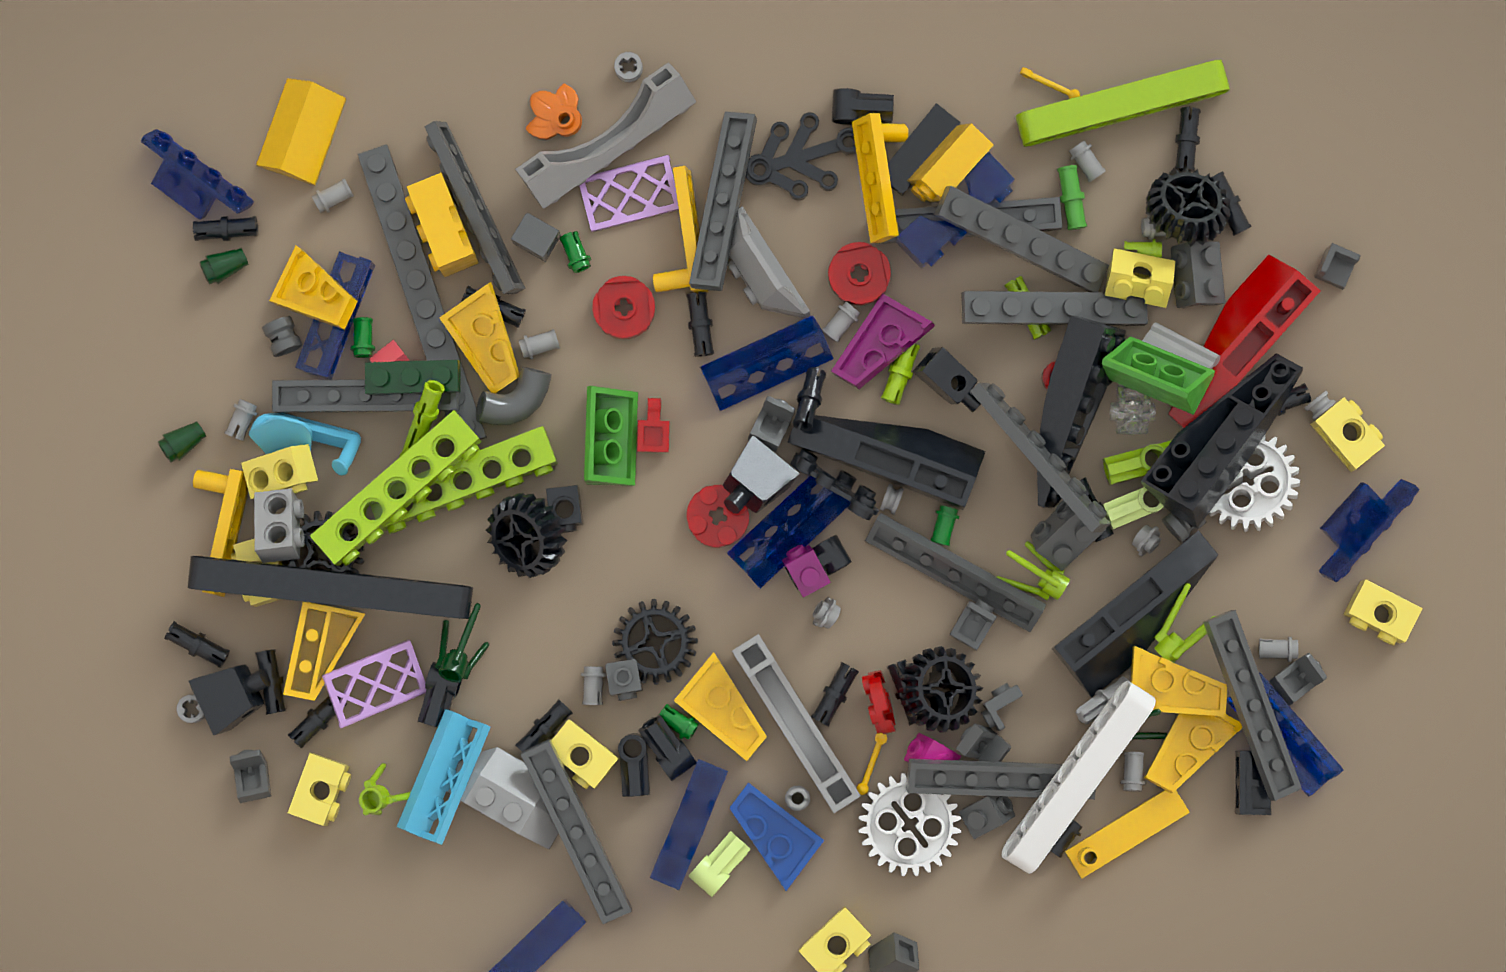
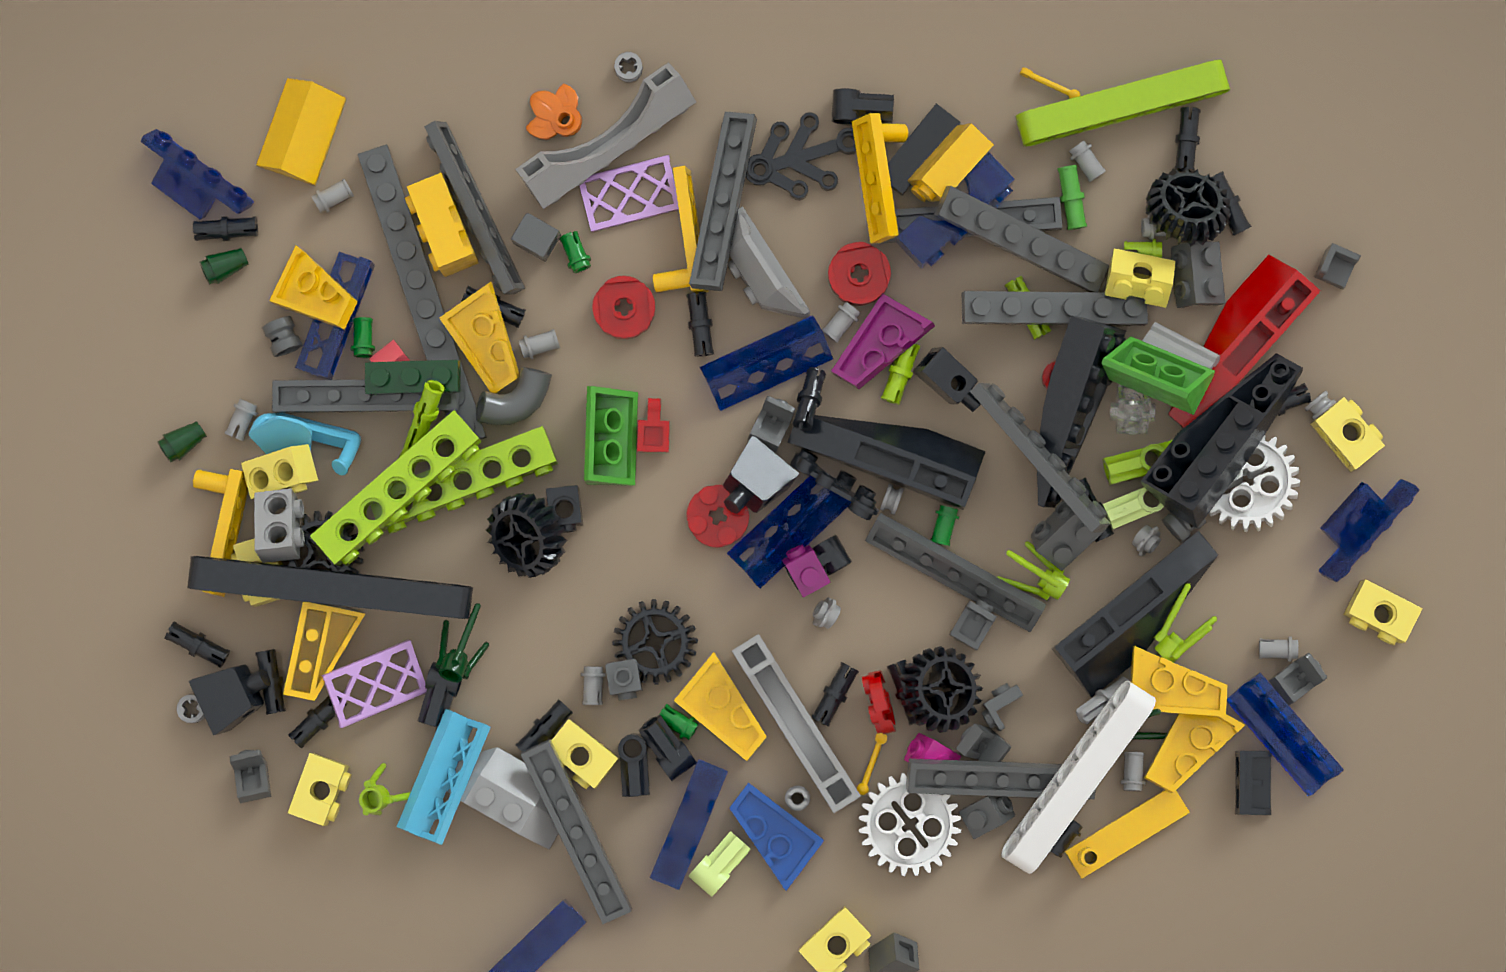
(1252, 705): dark grey plate -> none

